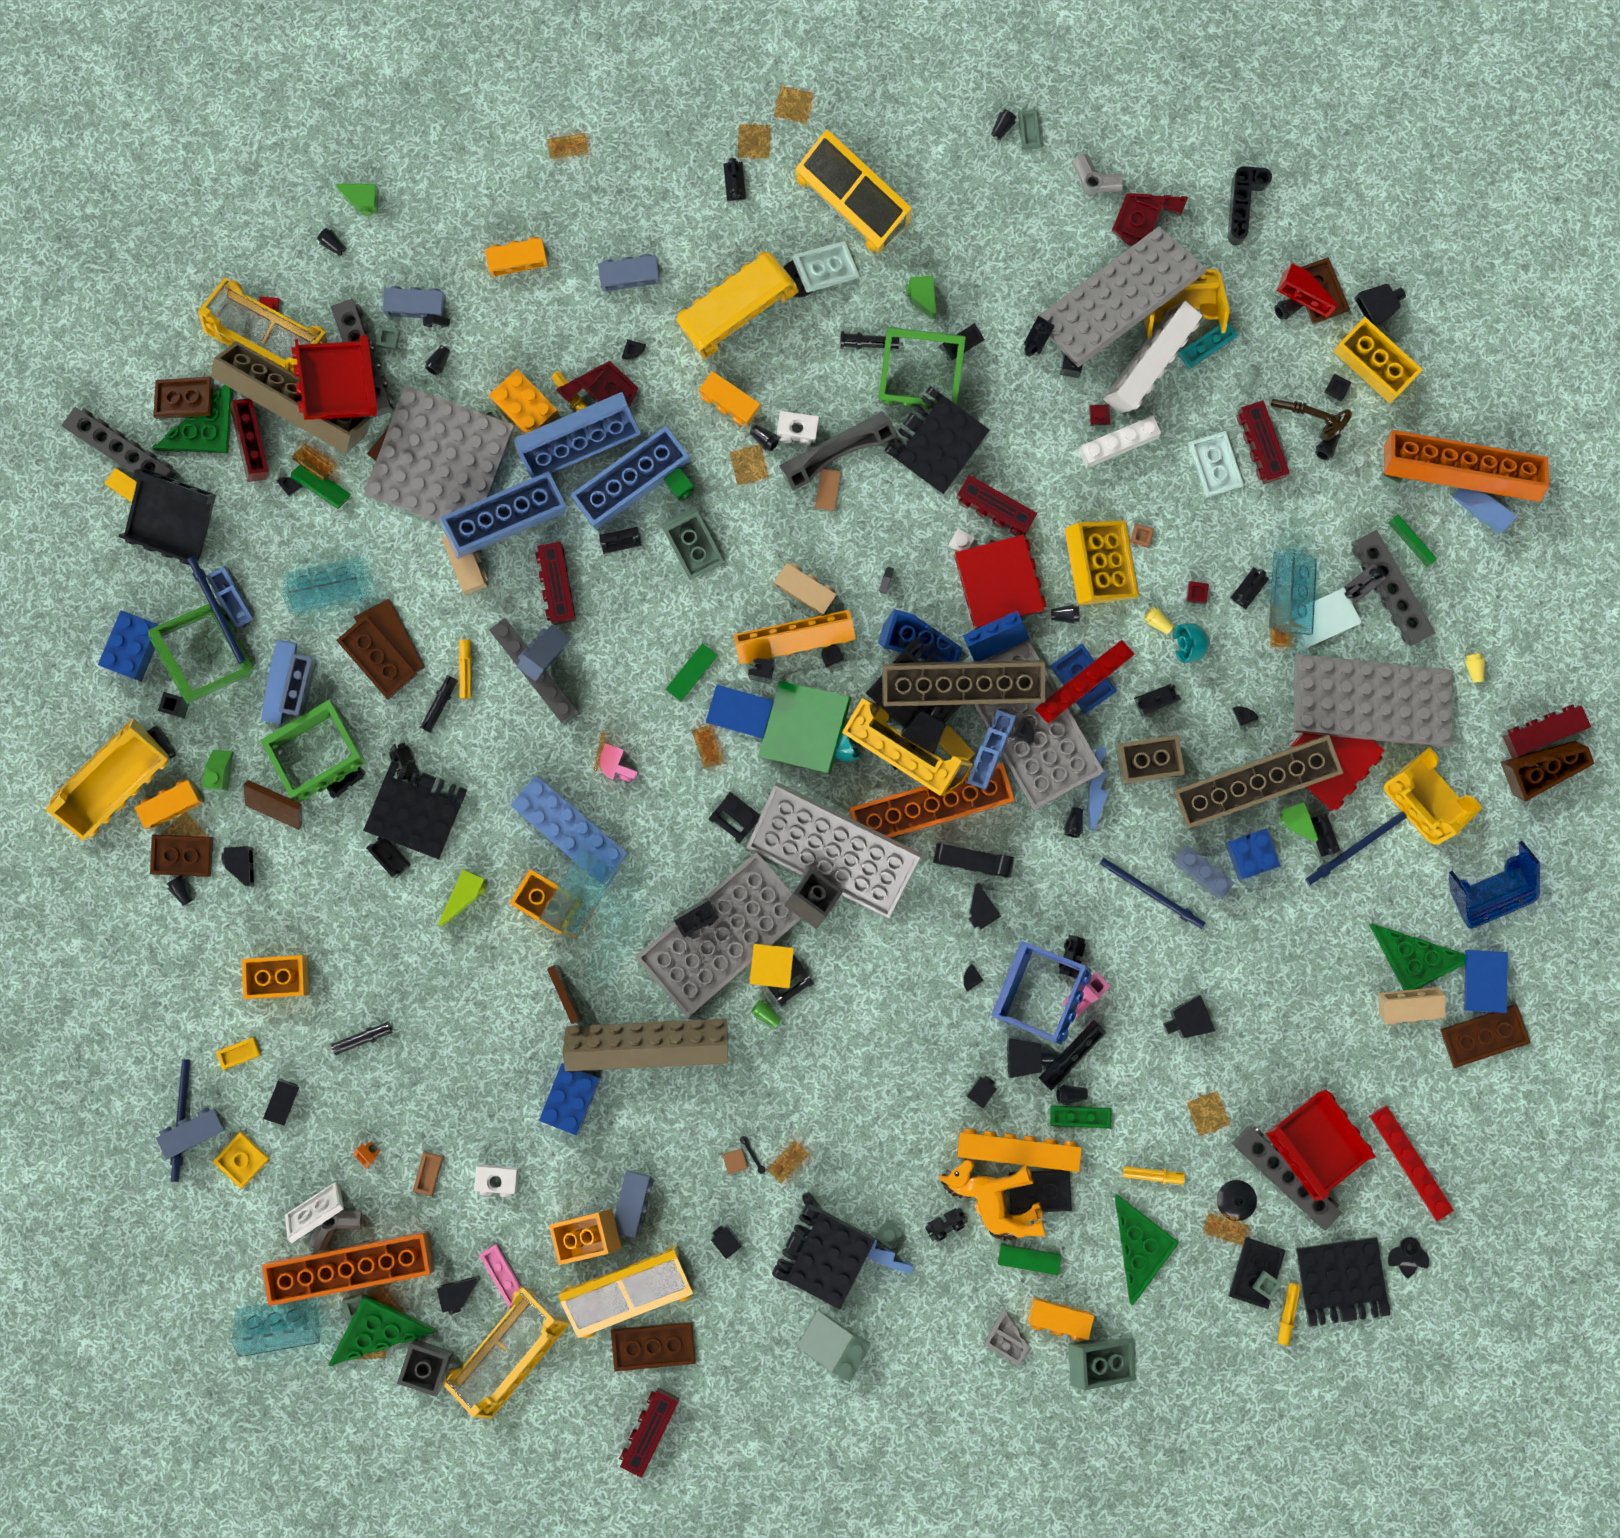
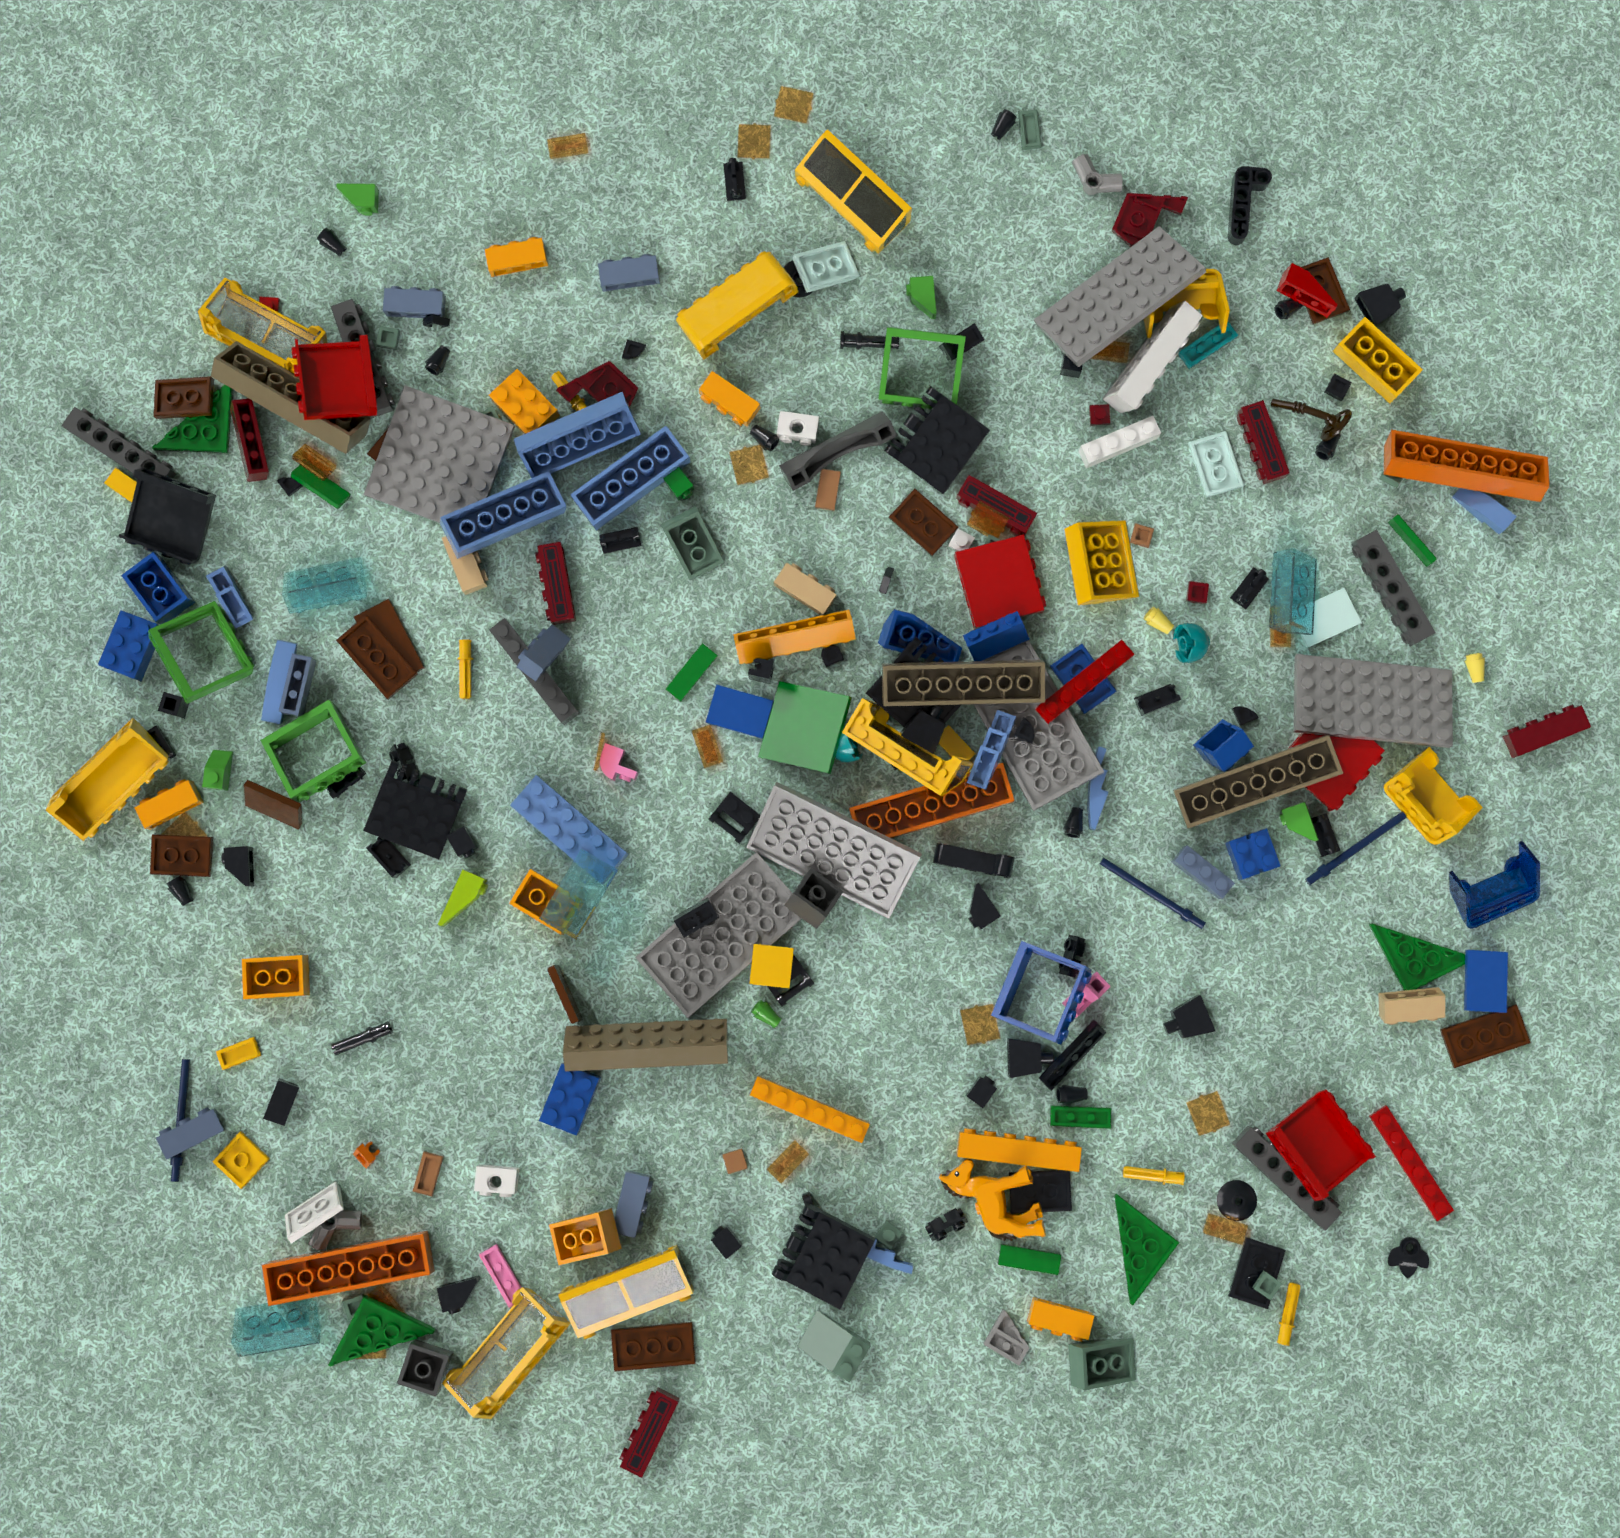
(158, 588): none -> blue brick
(200, 576): dark blue bar -> none
(438, 704): black pin -> none
(462, 842): none -> black brick
(744, 1140): black hinge -> none
(810, 1109): none -> light orange brick
(923, 522): none -> reddish brown tile
(971, 978): black tile -> none
(979, 1024): none -> clear orange piece
(987, 520): none -> clear orange piece
(1038, 336): black hinge -> none
(1066, 614): black cone -> none
(1114, 352): none -> clear orange tile
(1150, 759): dark tan brick -> none
(1223, 745): none -> blue piece
(1342, 1277): black hinge -> none
(1364, 583): black hinge -> none
(1543, 769): reddish brown wedge -> none

